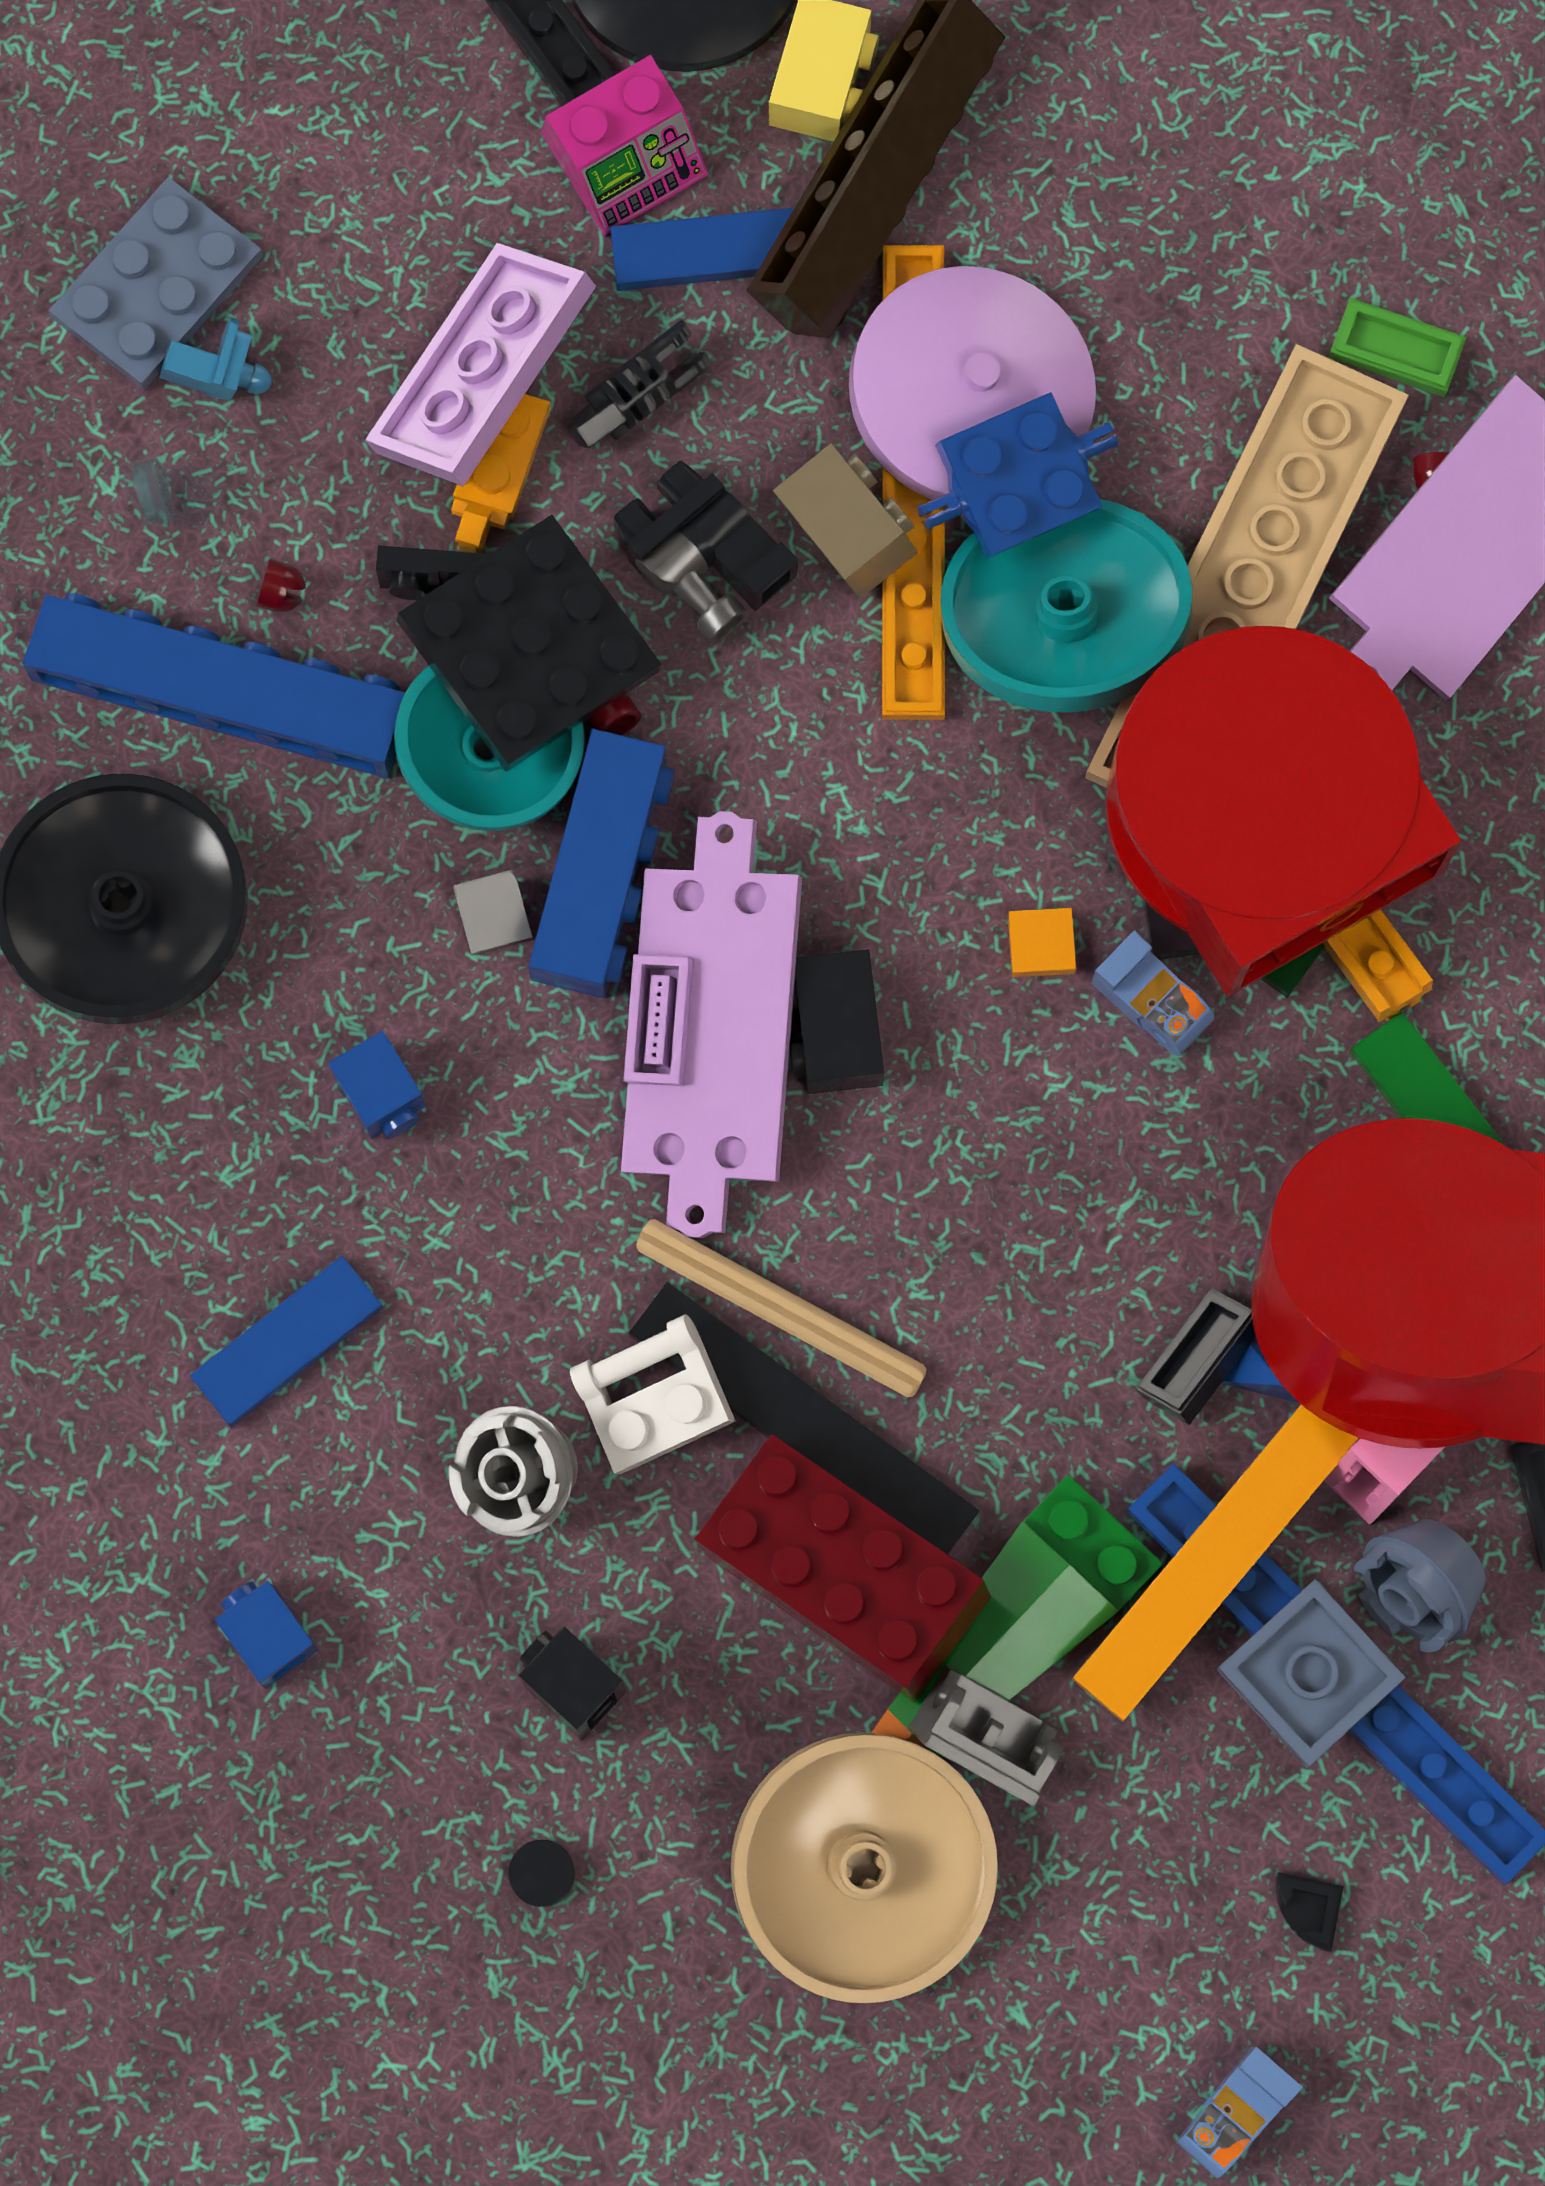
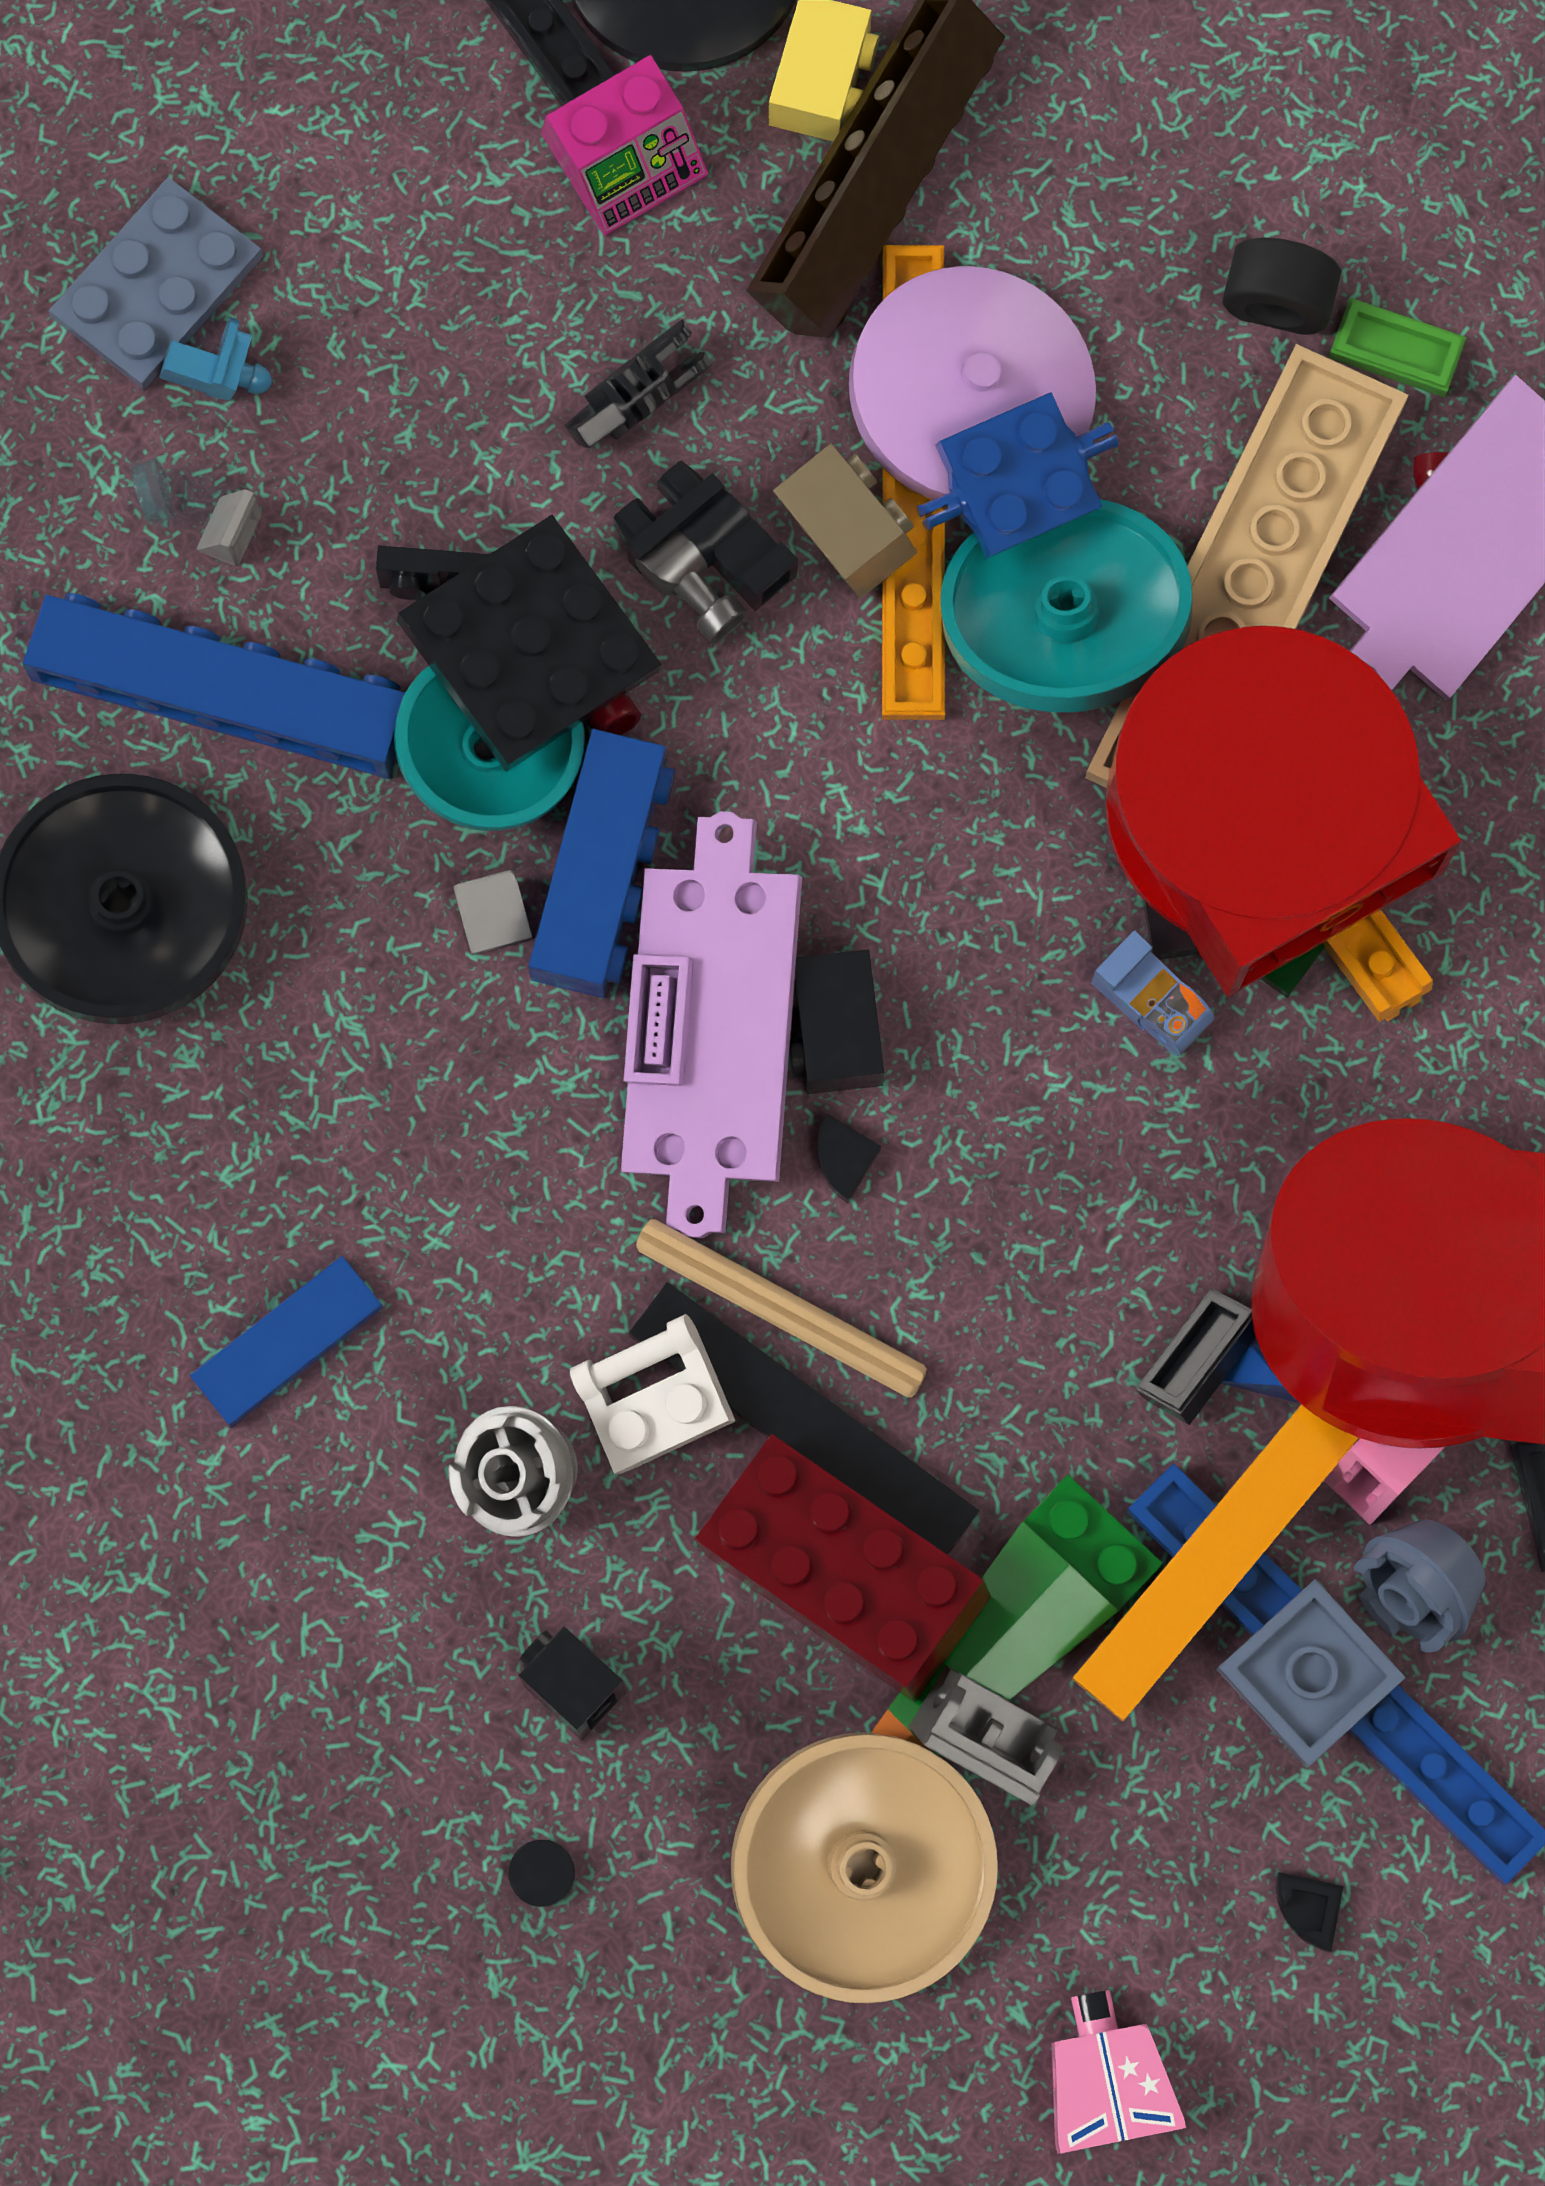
(231, 527): none -> light grey slope
(264, 1632): blue brick -> none
(277, 580): dark red hinge -> none
(378, 1087): blue brick -> none
(480, 363): lavender plate -> none
(499, 478): light orange hinge -> none
(694, 248): blue tile -> none
(844, 1156): none -> black tile
(1041, 942): light orange tile -> none
(1109, 2081): none -> bright pink torso
(1238, 2112): medium blue leg -> none
(1282, 285): none -> black tyre
(1415, 1078): green tile -> none

